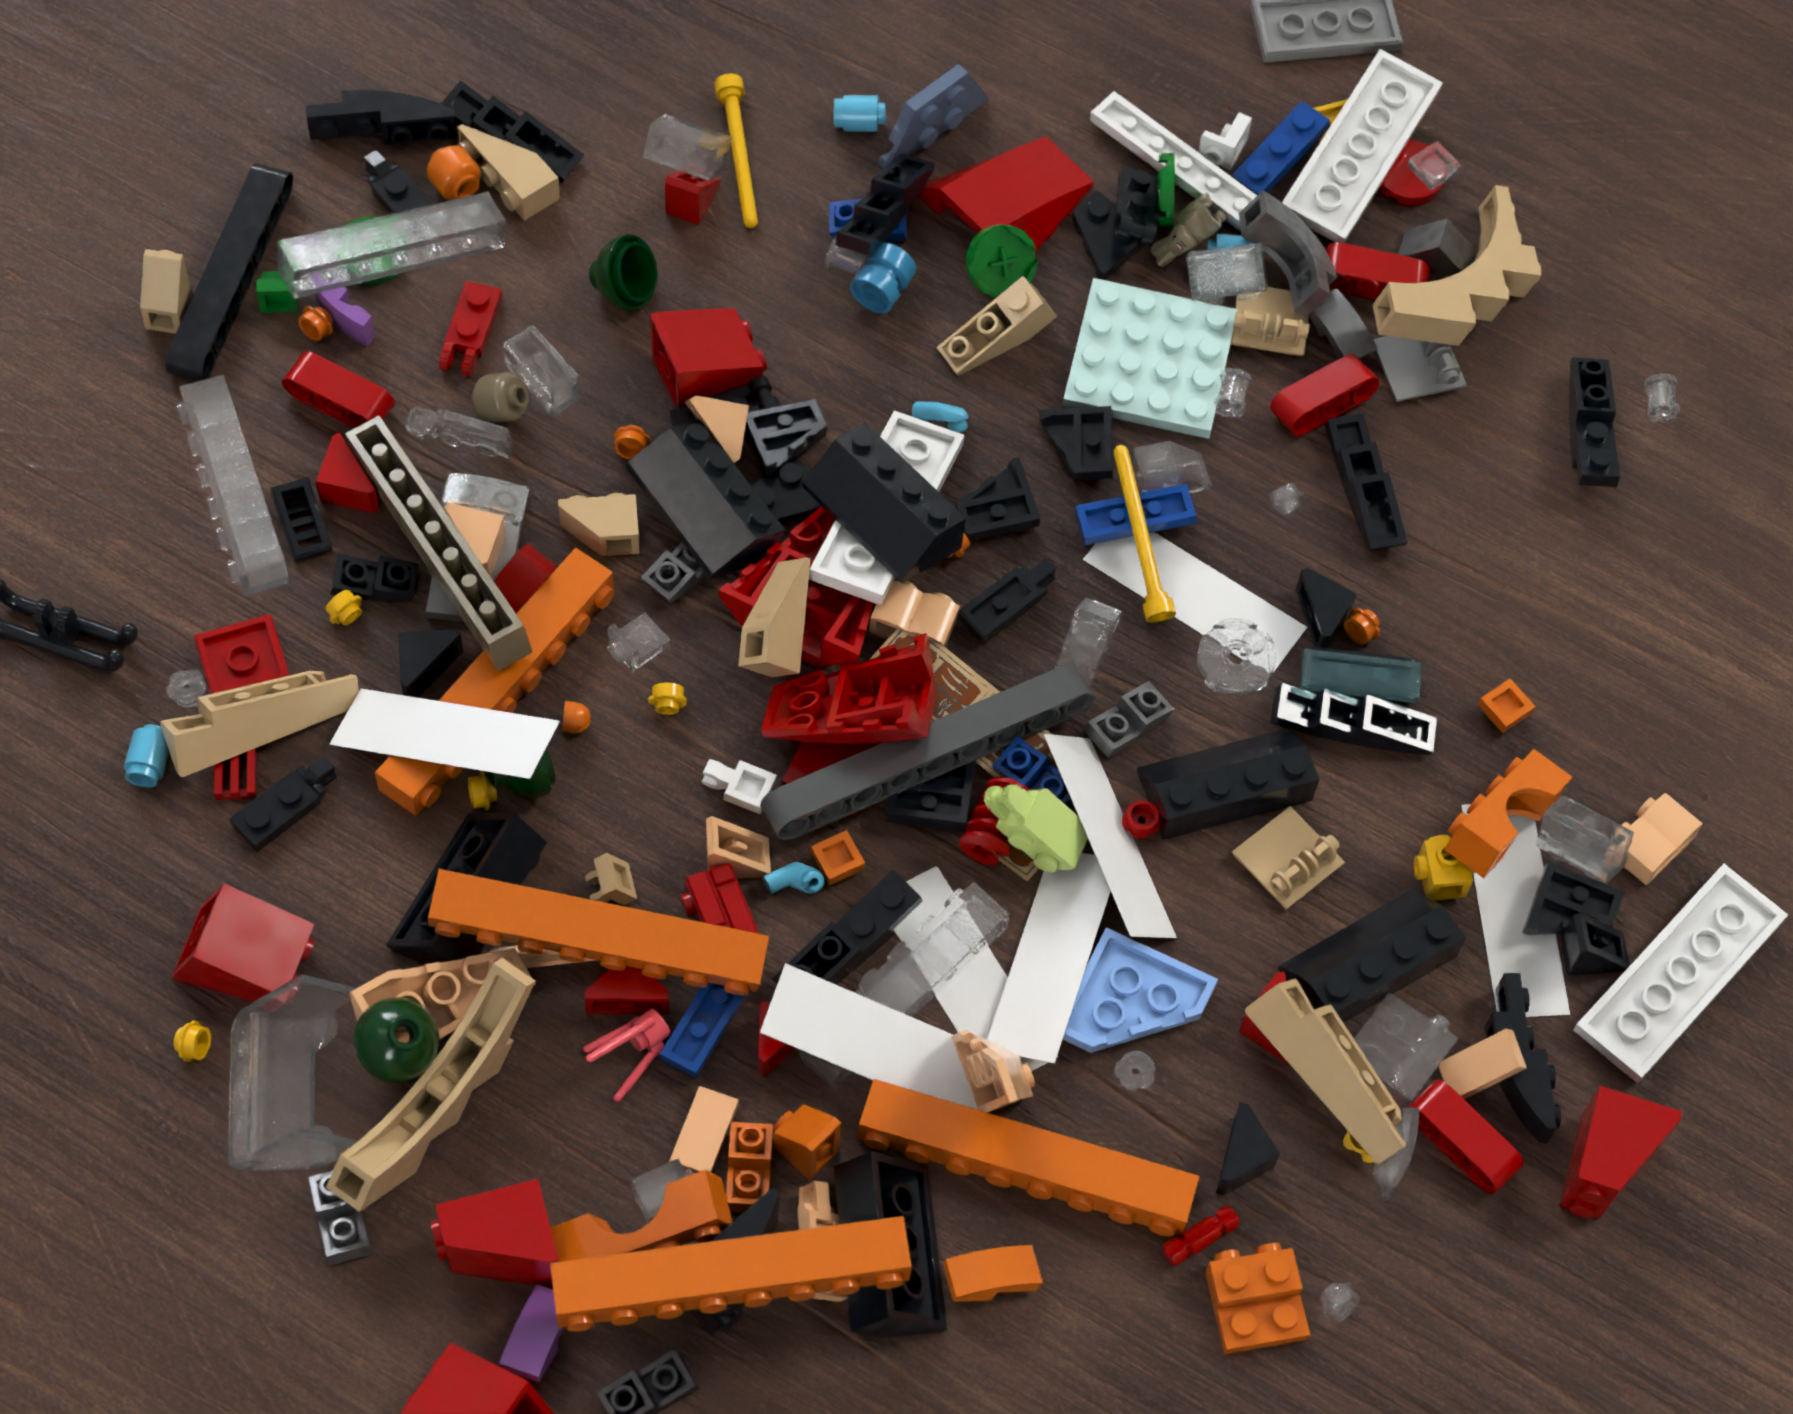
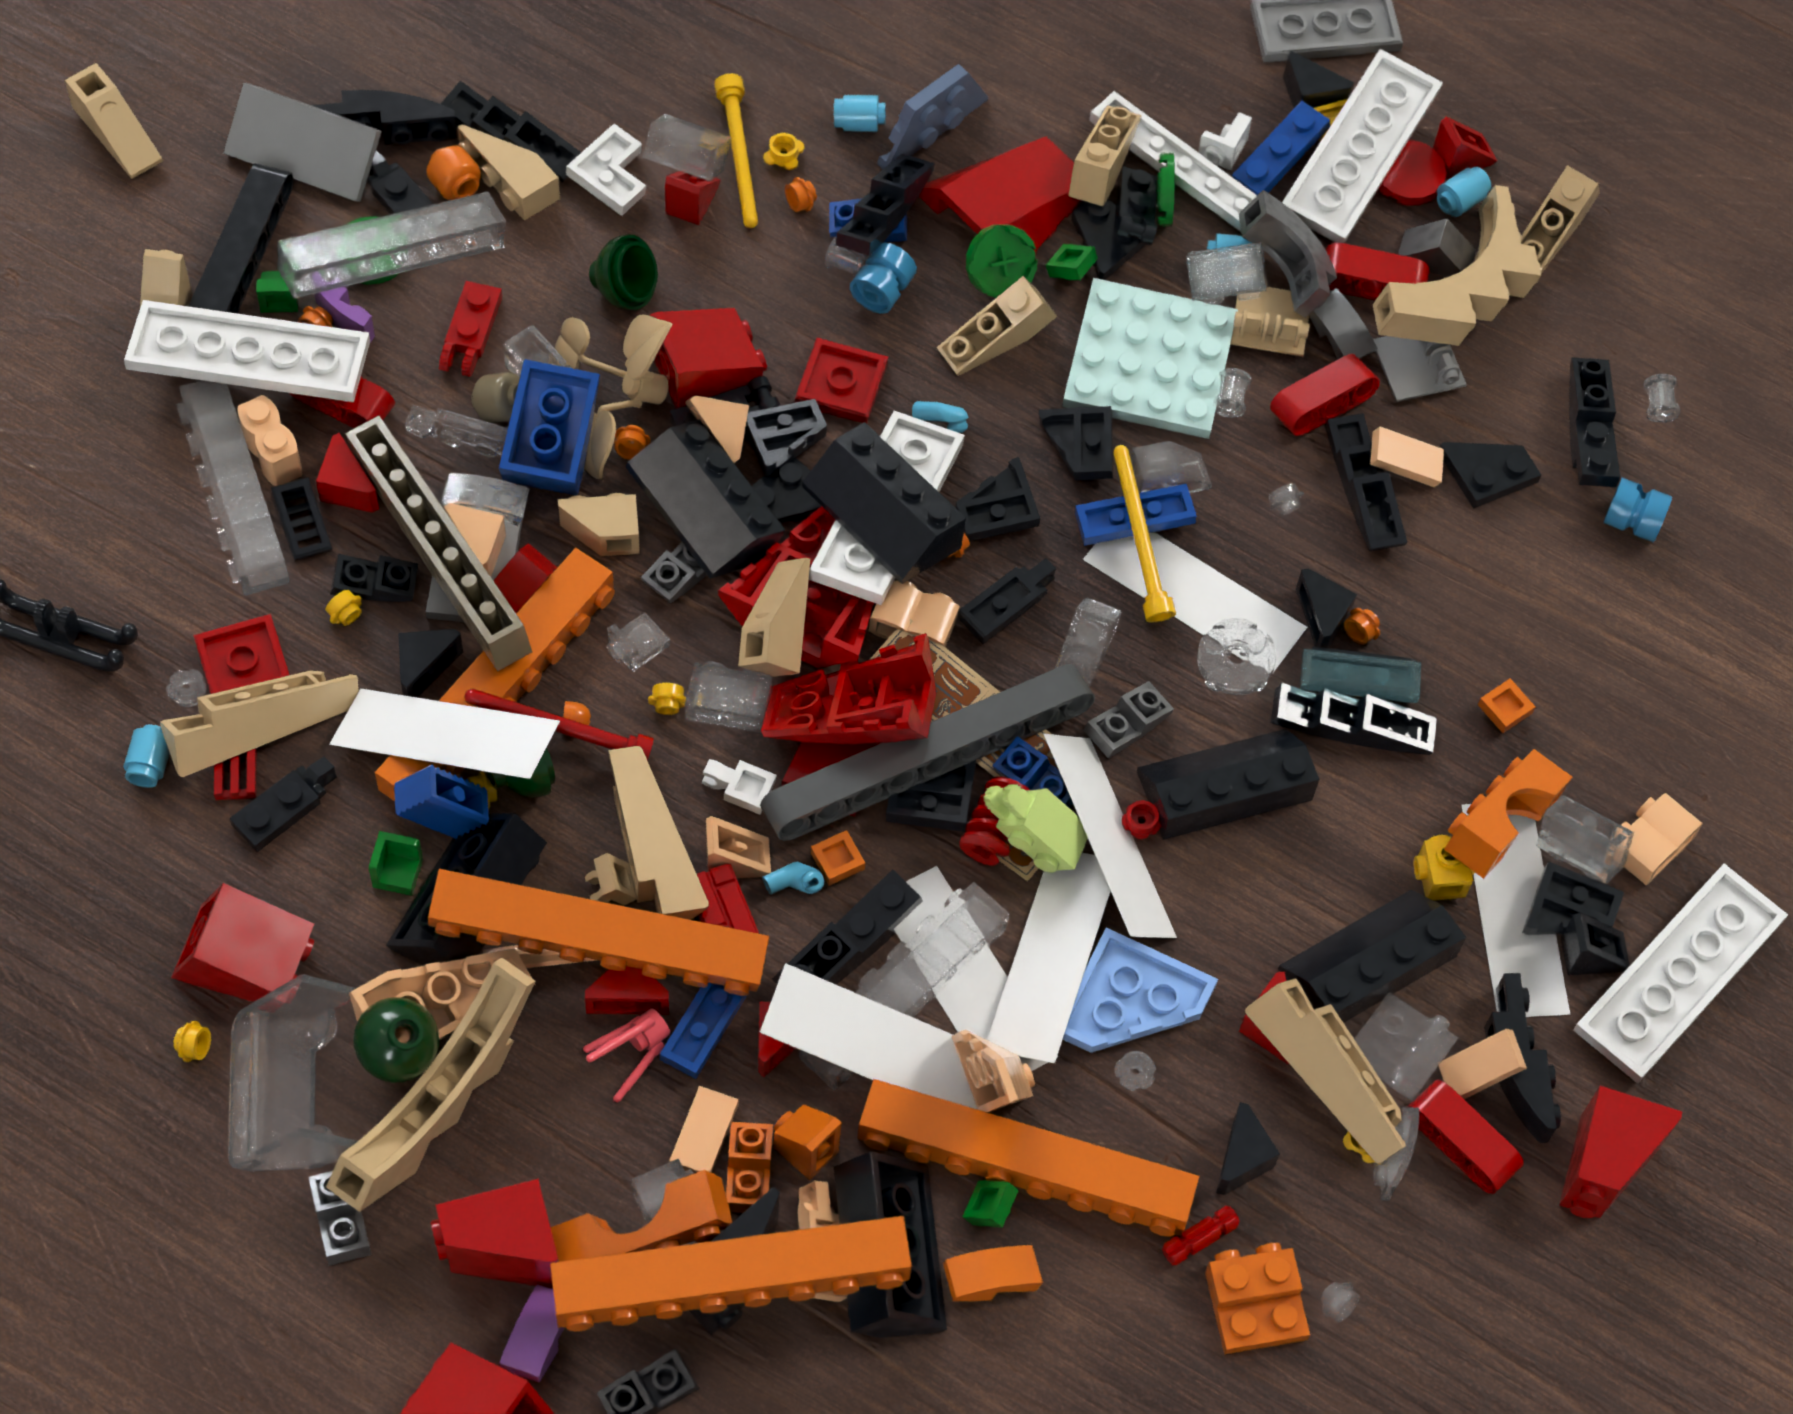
(112, 120): none -> tan slope
(247, 351): none -> white plate
(270, 440): none -> light nougat brick
(302, 140): none -> light grey tile
(395, 863): none -> green panel
(441, 801): none -> blue brick
(550, 427): none -> blue slope
(565, 726): none -> red piece
(602, 172): none -> white plate
(640, 347): none -> tan plant
(651, 840): none -> tan wedge
(728, 696): none -> clear brick
(783, 143): none -> yellow plate
(800, 194): none -> orange plate
(842, 380): none -> red tile
(990, 1203): none -> green plate
(1071, 262): none -> green plate
(1103, 155): none -> tan slope
(1193, 226): dark tan animal -> none
(1289, 857): tan hinge -> none
(1313, 83): none -> black slope
(1407, 456): none -> light nougat tile
(1434, 165): clear plate -> none
(1462, 147): none -> red slope
(1463, 191): none -> medium azure brick
(1489, 470): none -> black wing
(1560, 214): none -> tan slope
(1638, 510): none -> dark azure wheel

